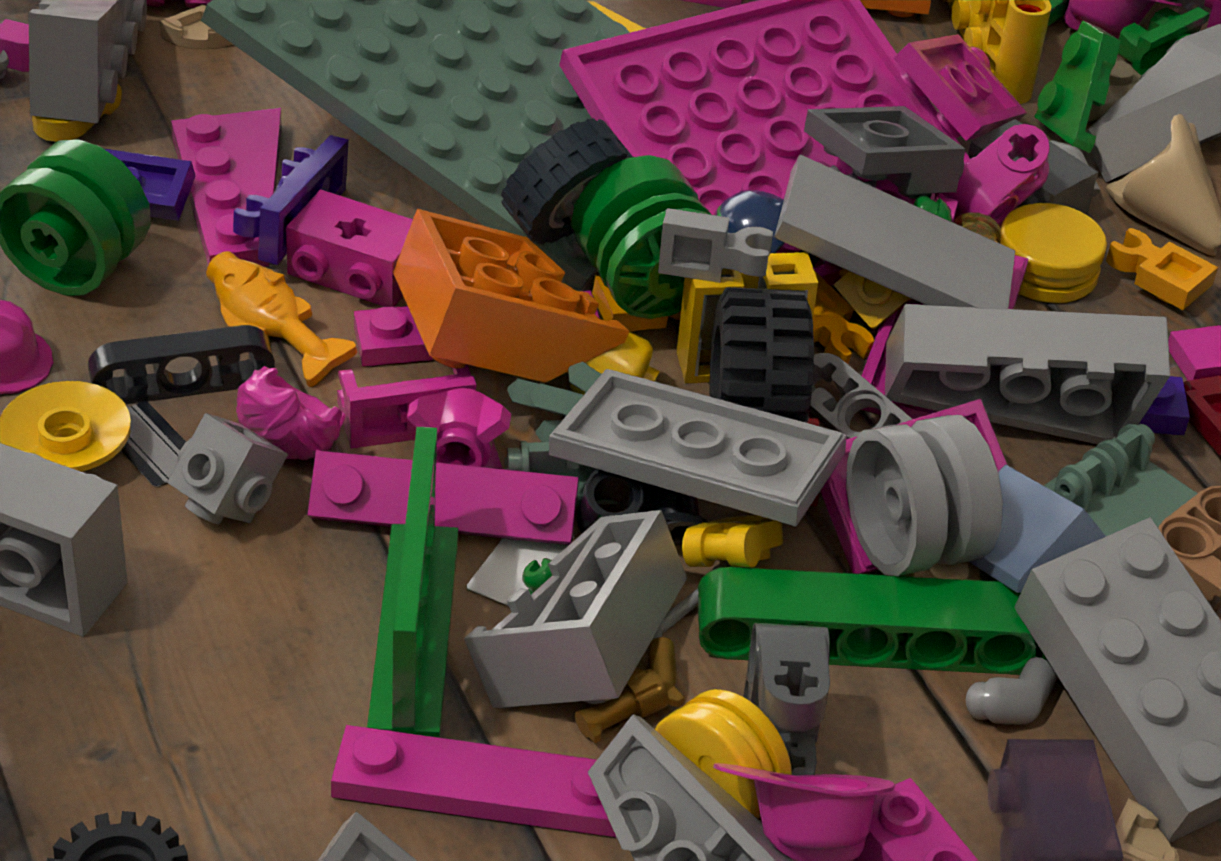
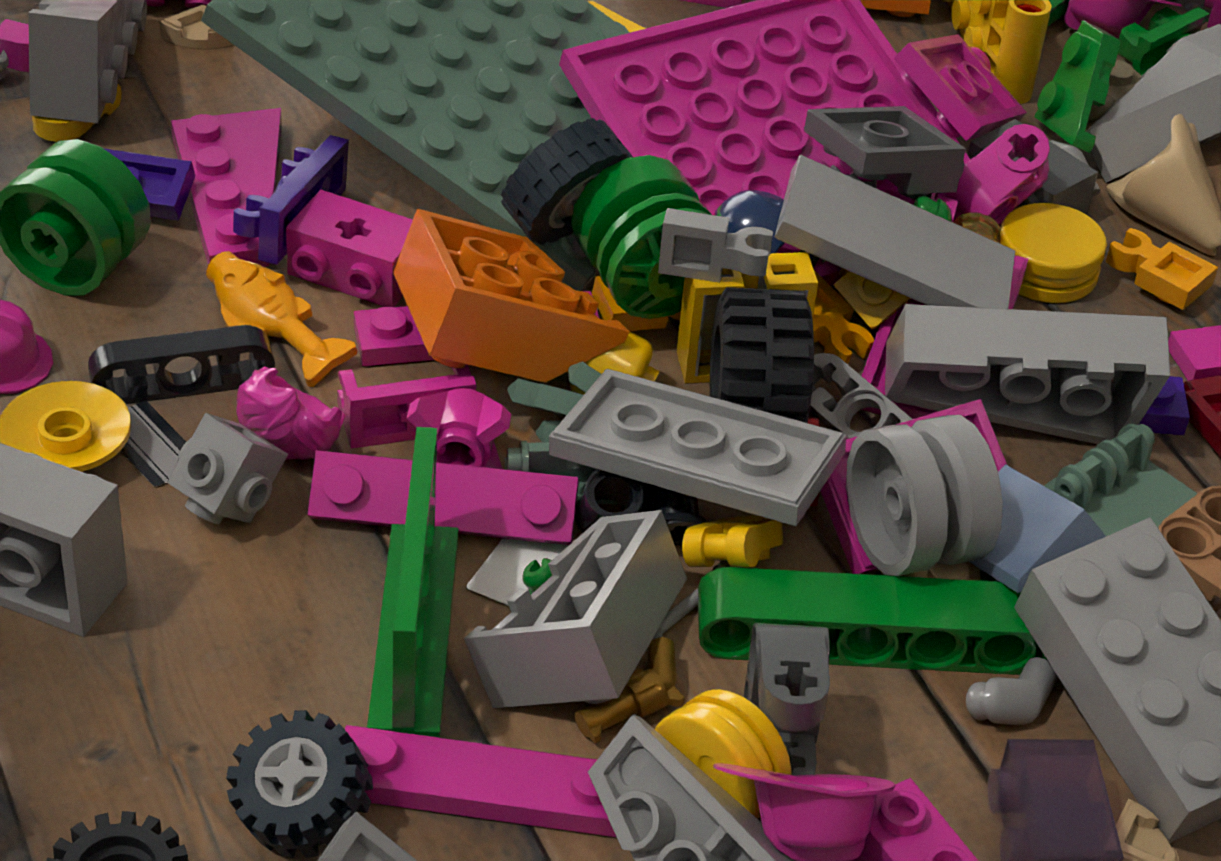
(280, 764): none -> black wheel

